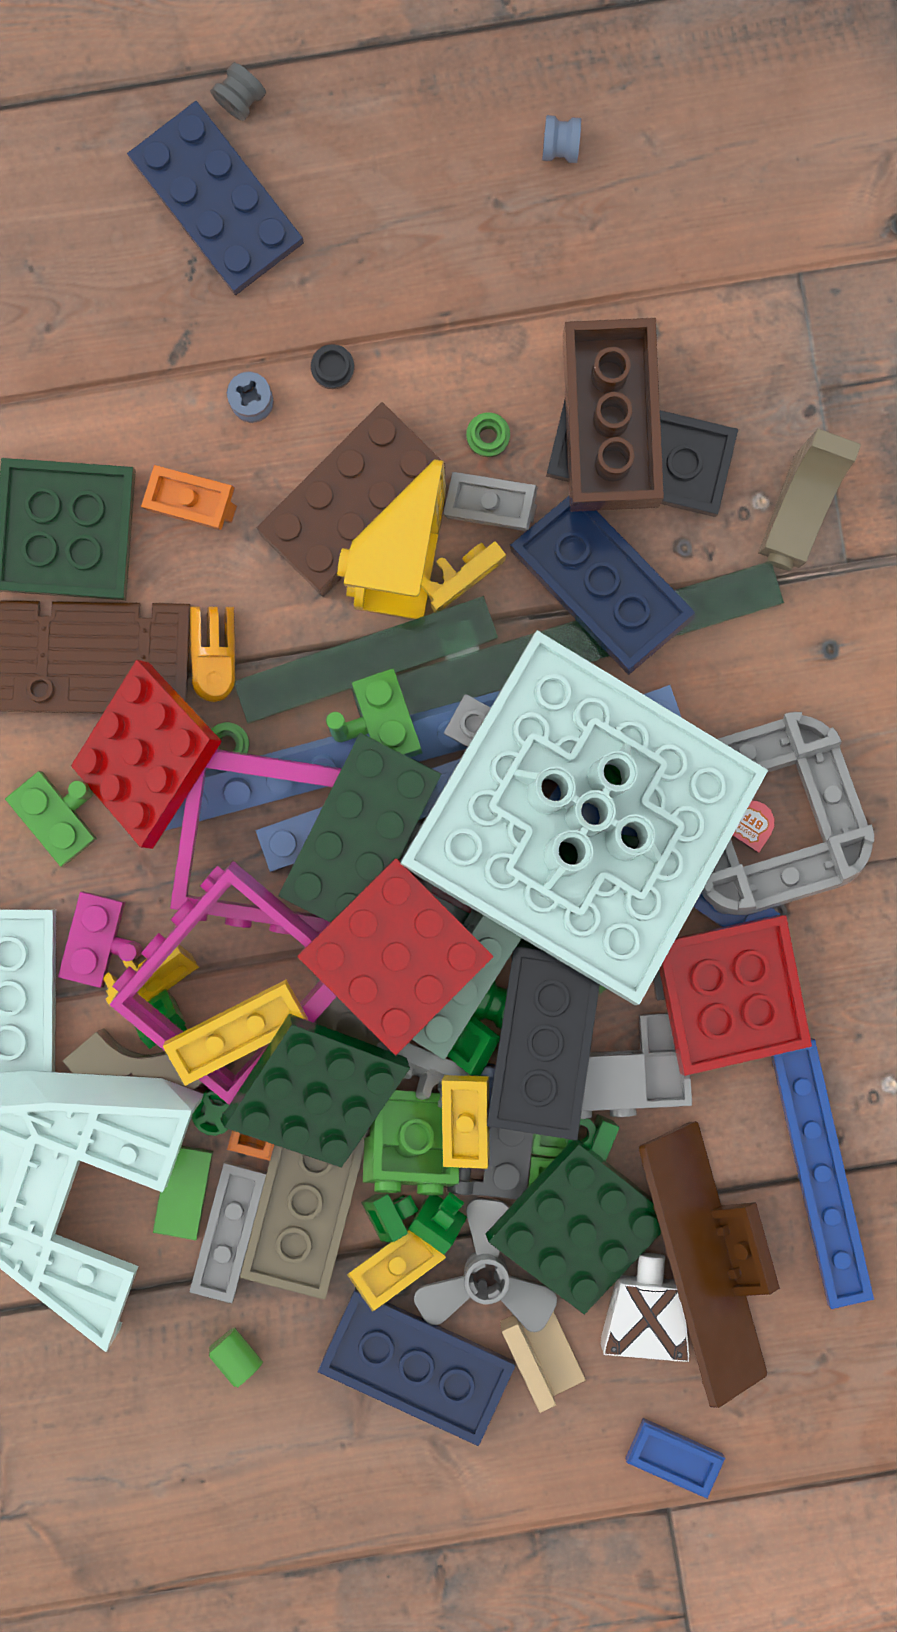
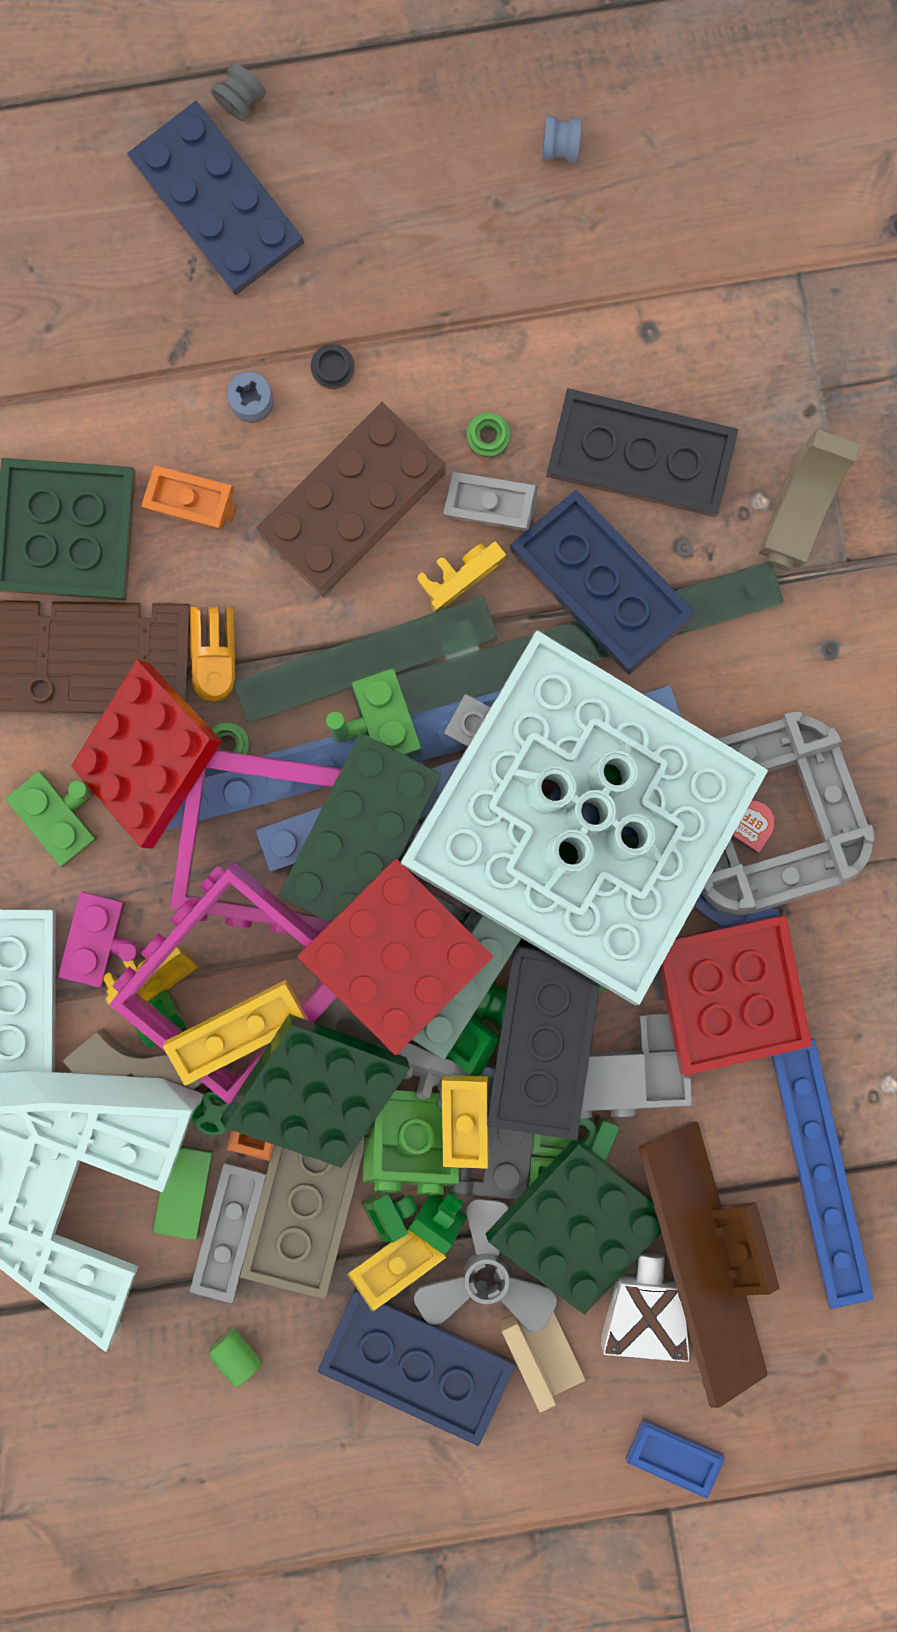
(396, 548): yellow windscreen -> none
(612, 414): reddish brown brick -> none

